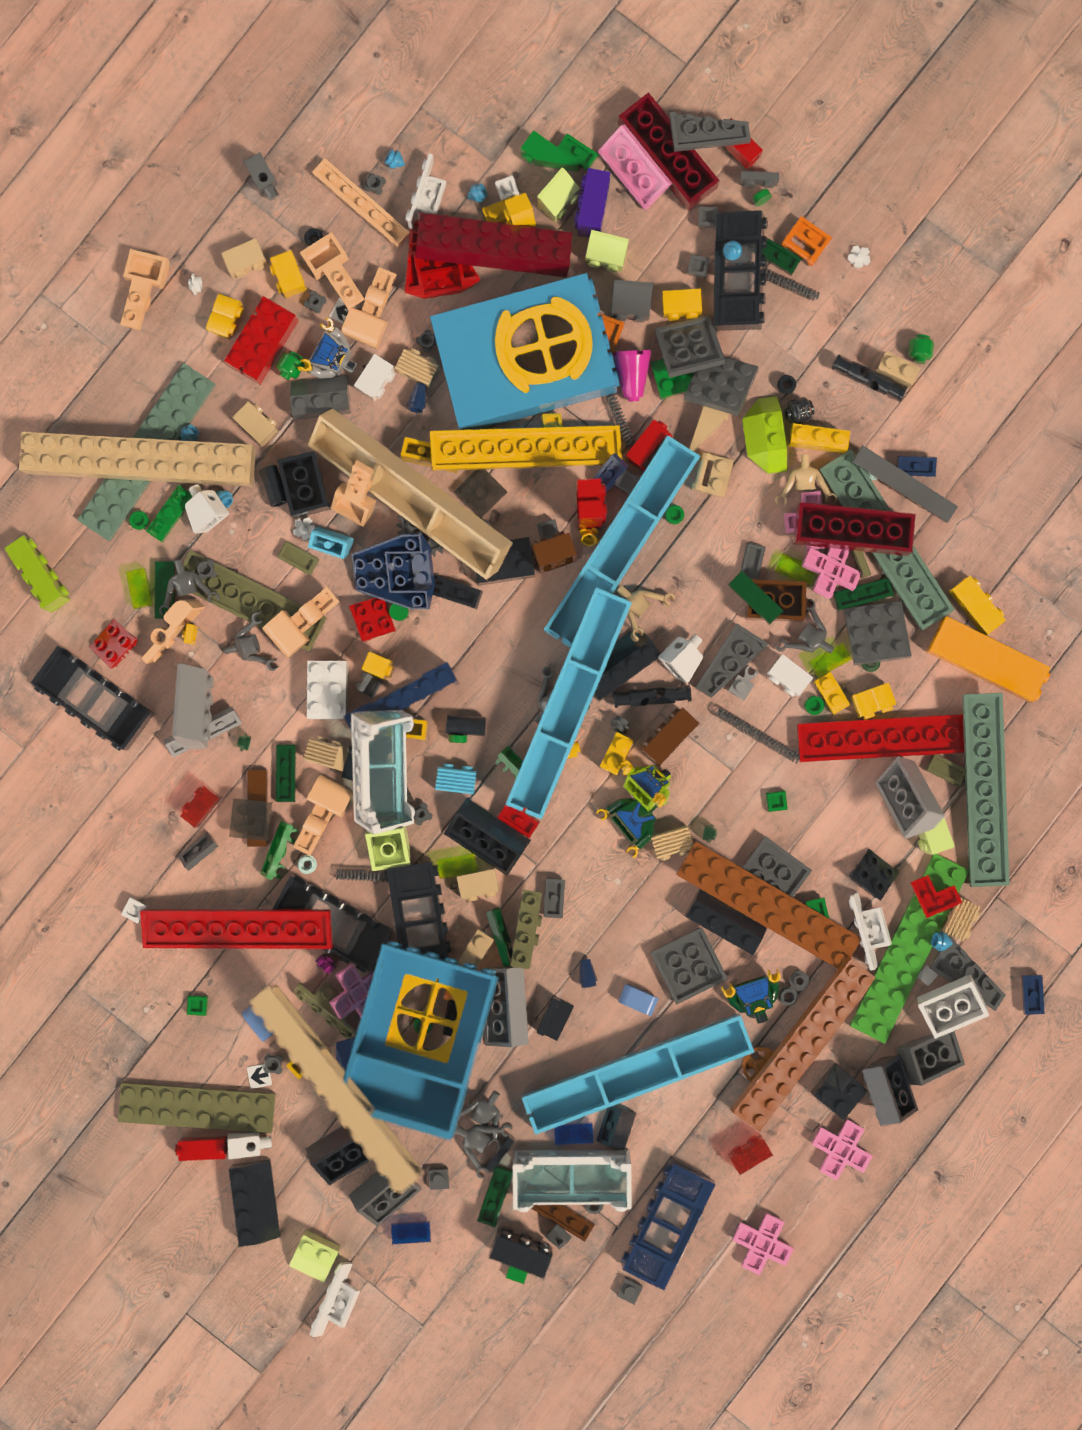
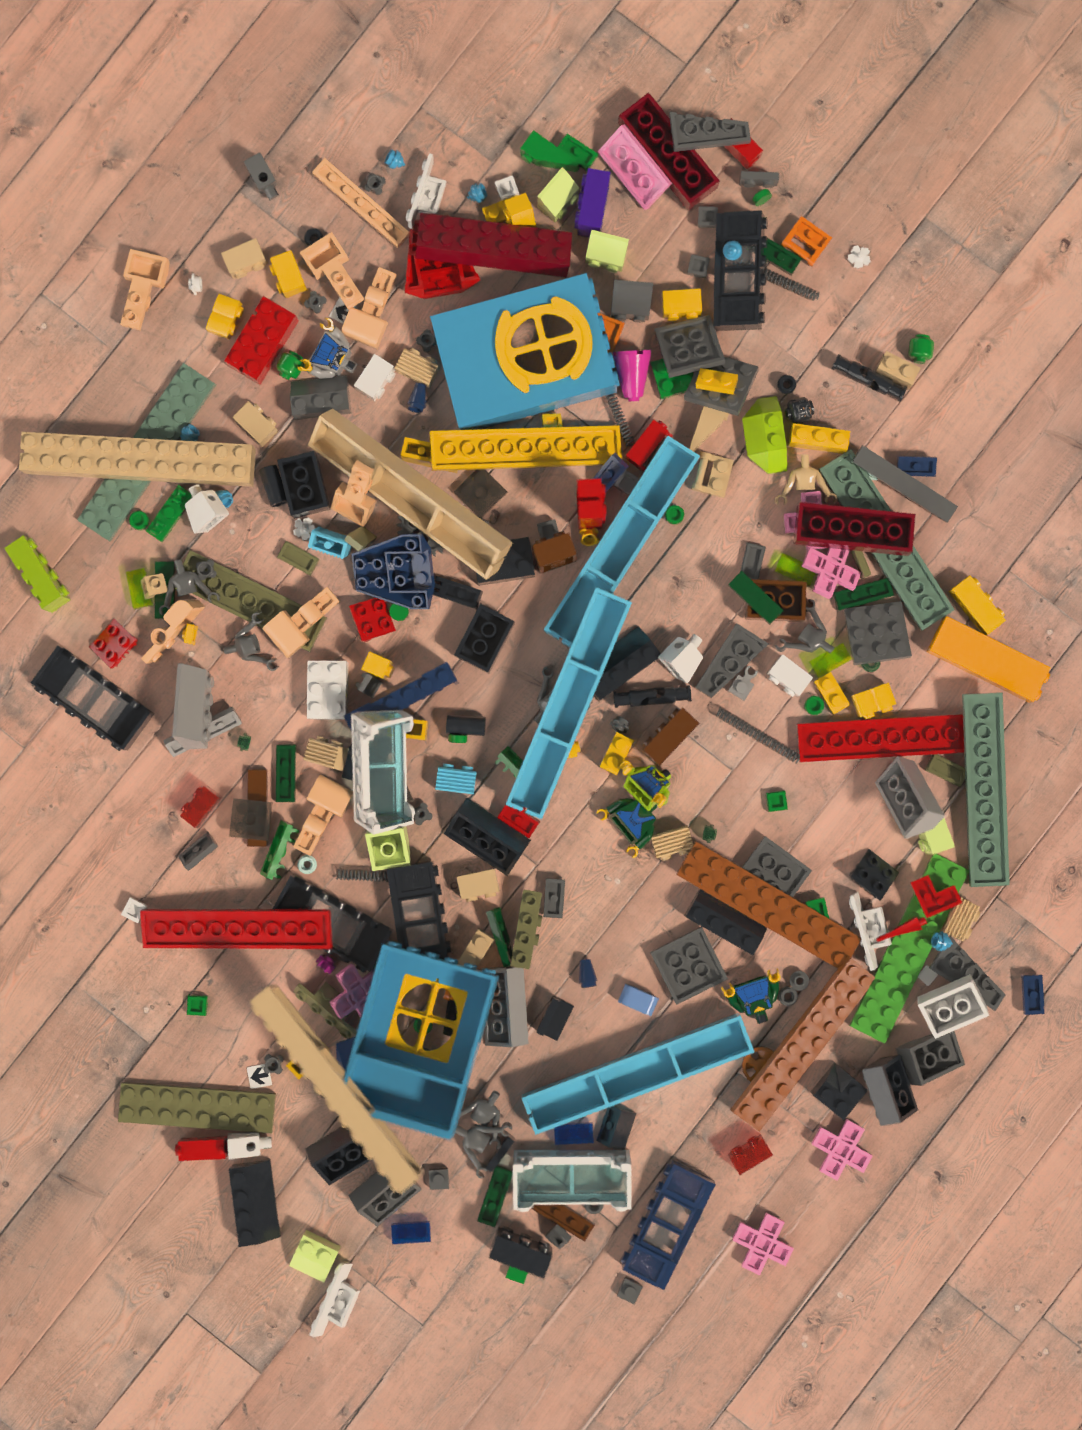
(153, 585): none -> tan bracket
(256, 1024): medium blue beam -> none
(360, 538): none -> olive tile
(457, 865): clear neon green plate -> none
(484, 638): none -> black brick
(640, 605): tan piece -> none
(716, 381): none -> yellow plate
(911, 925): none -> red piece

